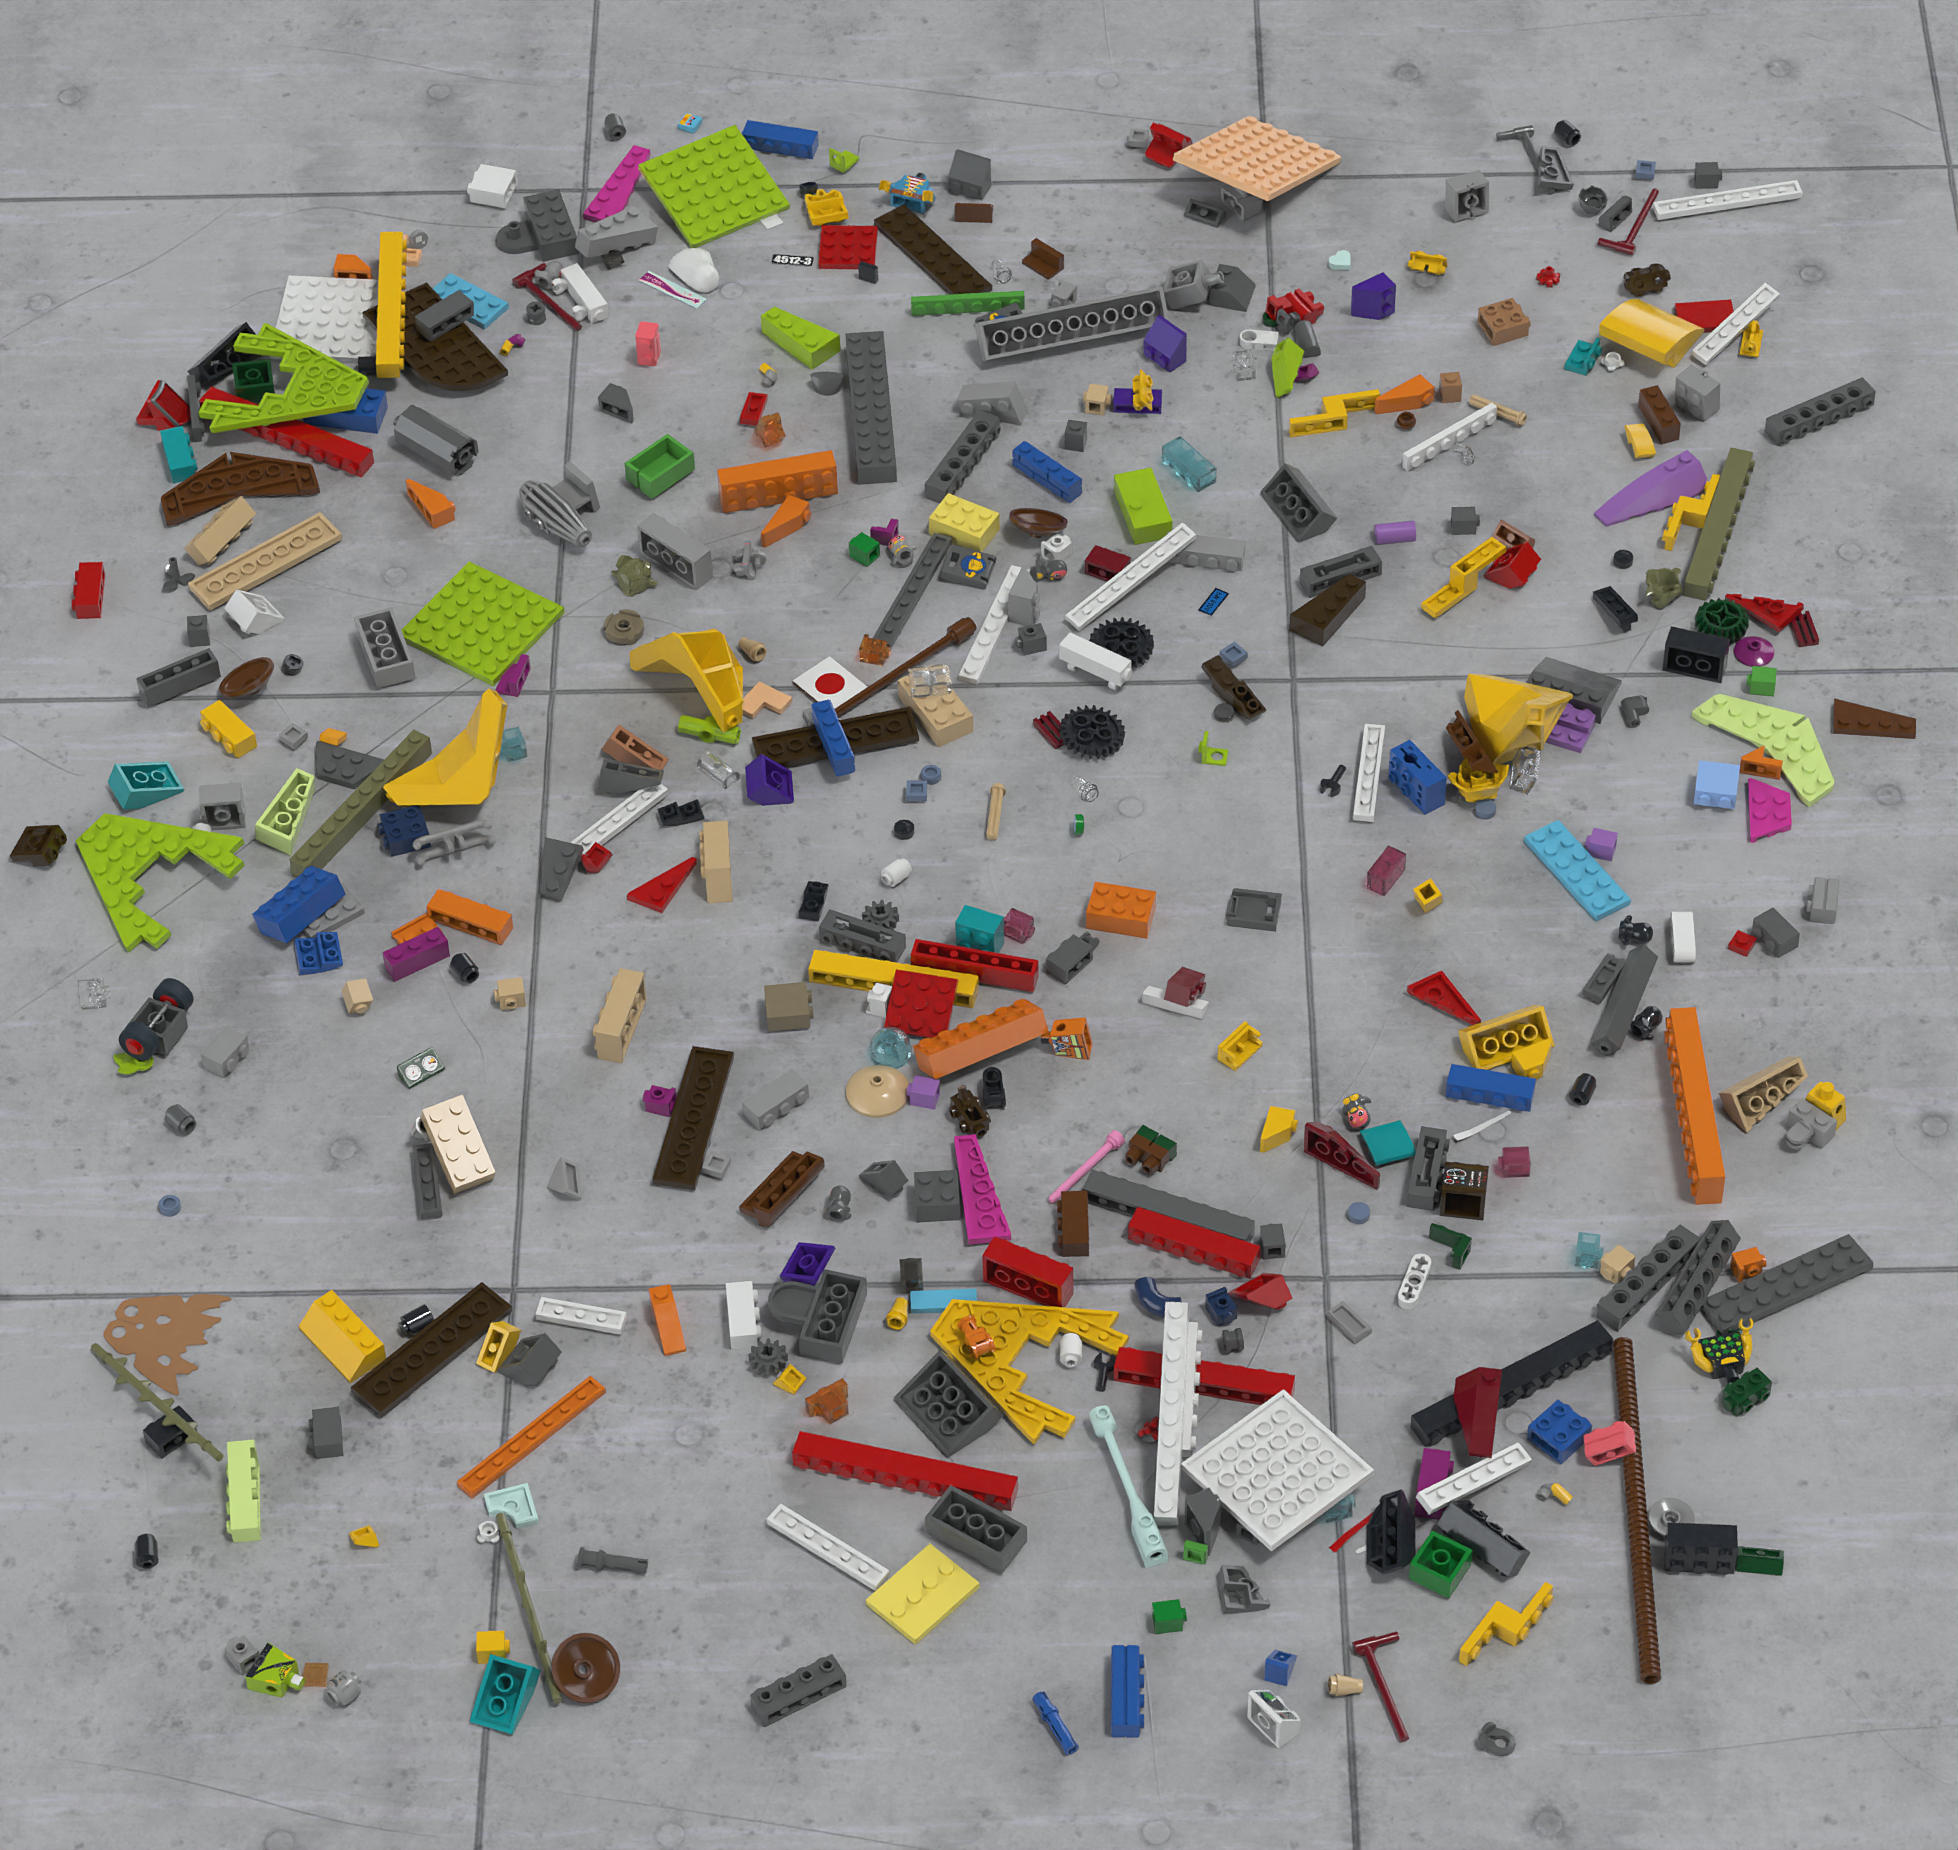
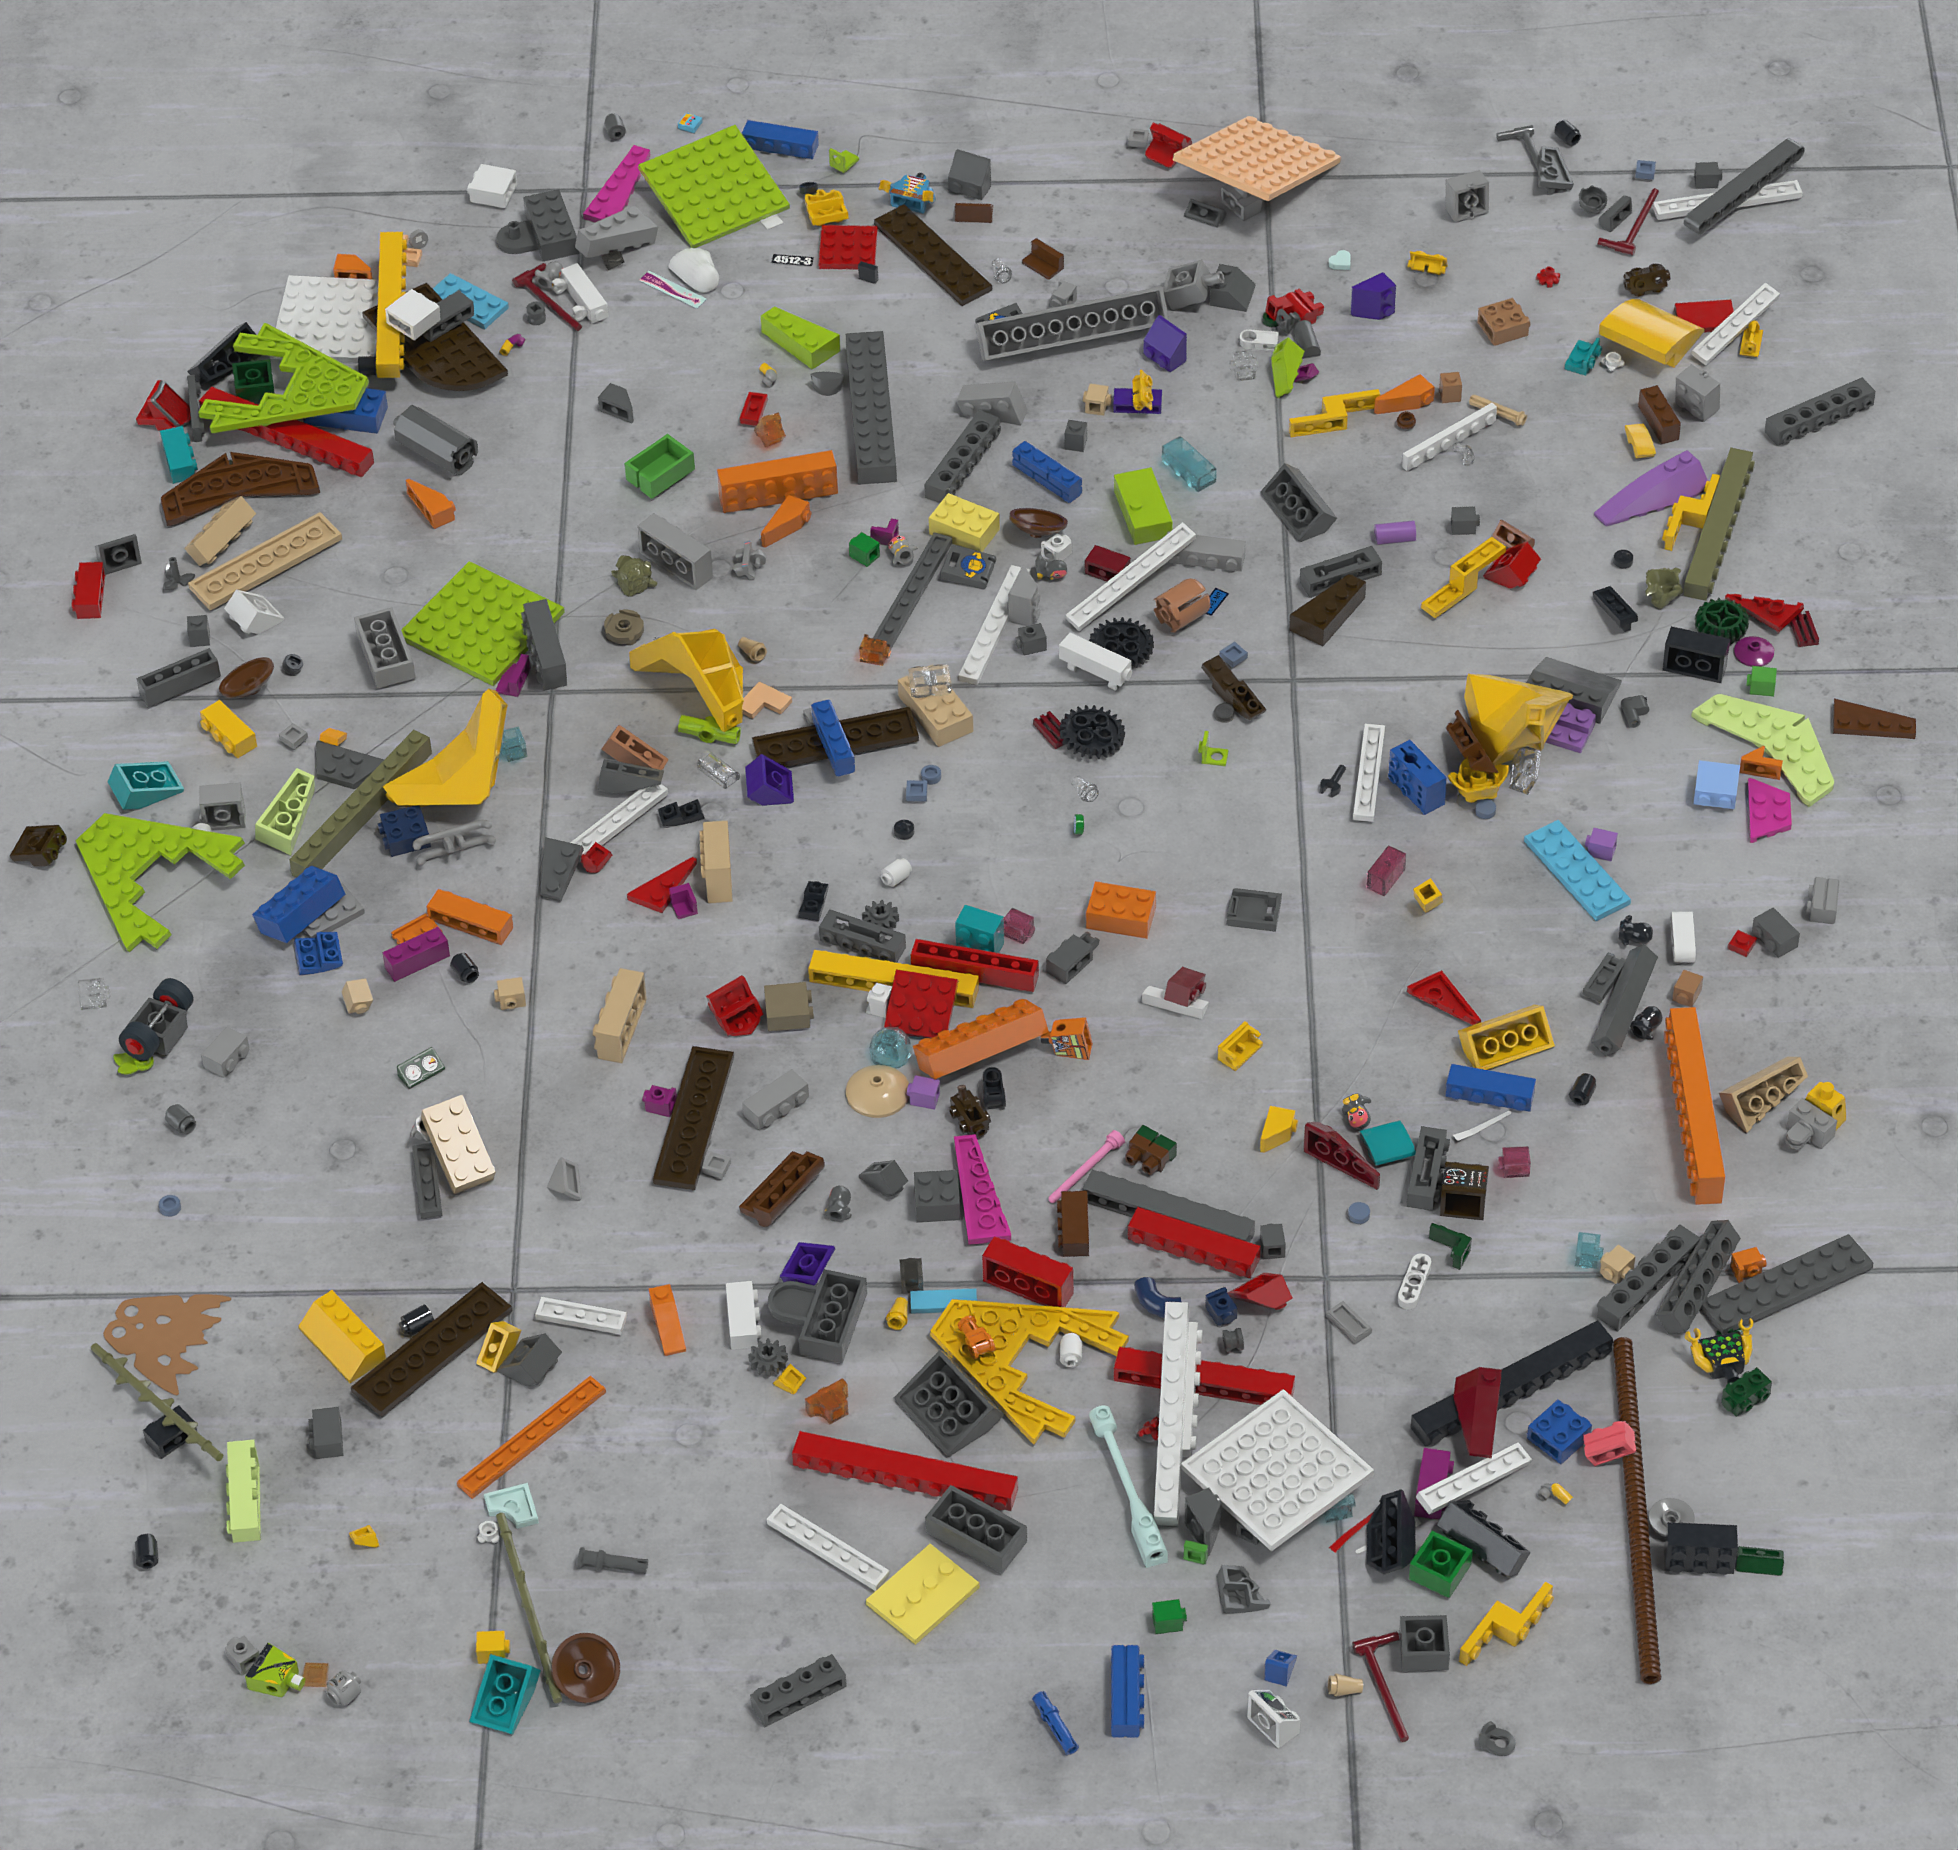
(119, 554): none -> dark grey slope
(413, 314): none -> white brick
(544, 645): none -> dark grey brick
(556, 506): light grey piece -> none
(648, 343): coral brick -> none
(683, 901): none -> magenta panel
(735, 1008): none -> red piece
(845, 691): flag -> none
(965, 302): bright green plate -> none
(998, 791): tan axle -> none
(1103, 1369): black bar -> none
(1181, 604): none -> nougat cylinder
(1424, 1643): none -> dark grey brick
(1532, 1059): yellow slope -> none
(1687, 988): none -> medium nougat brick
(1744, 186): none -> dark grey beam

